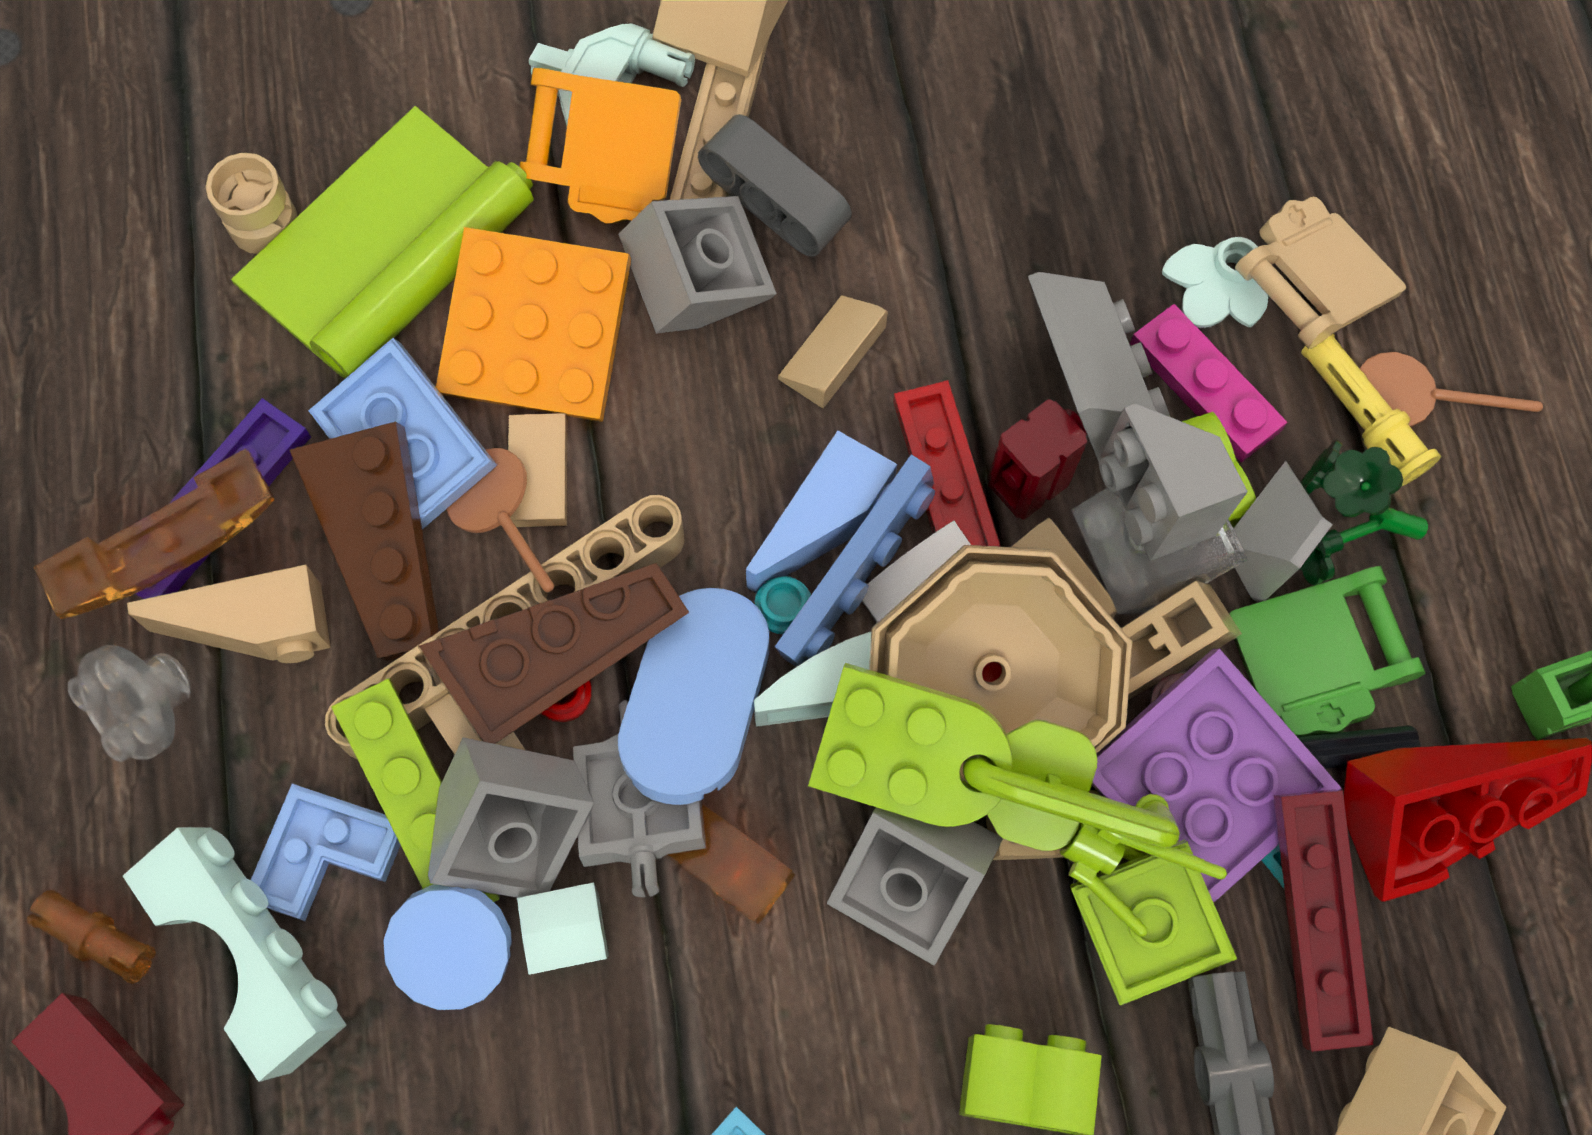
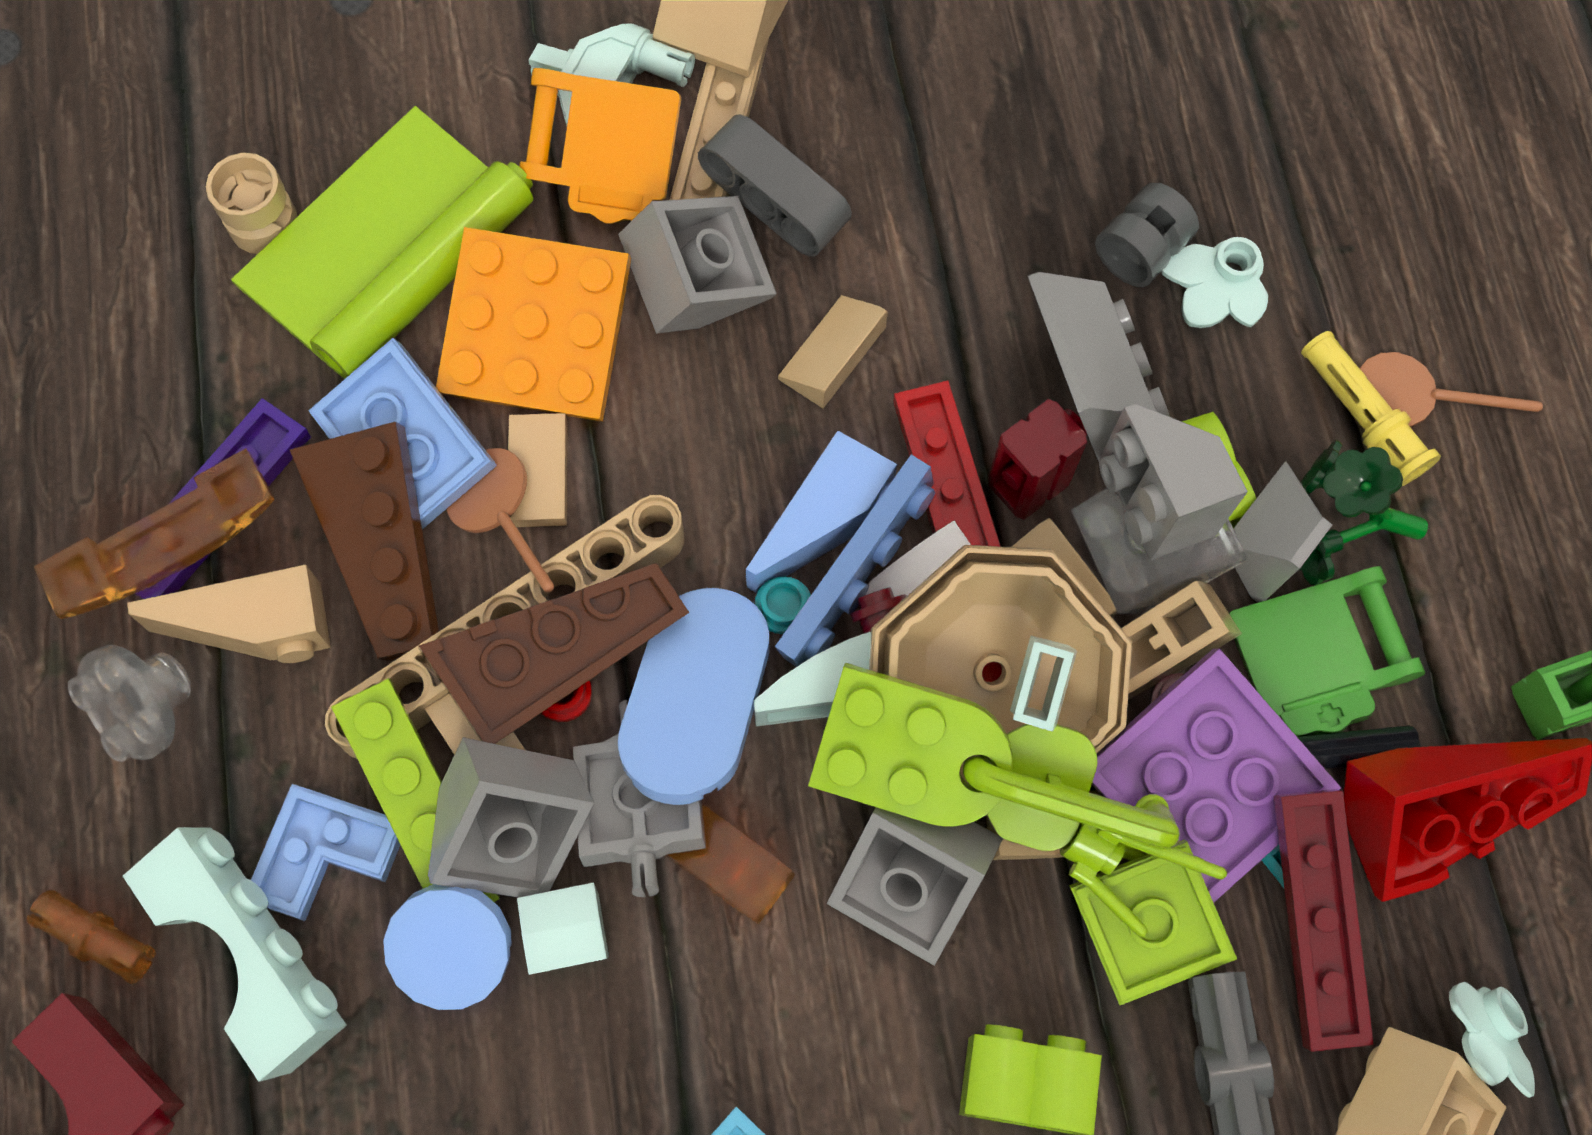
(875, 607): none -> dark red plate
(1057, 687): none -> light aqua piece
(1147, 234): none -> dark grey wheel
(1208, 381): dark pink plate -> none
(1325, 263): tan piece -> none
(1492, 1034): none -> light aqua plate

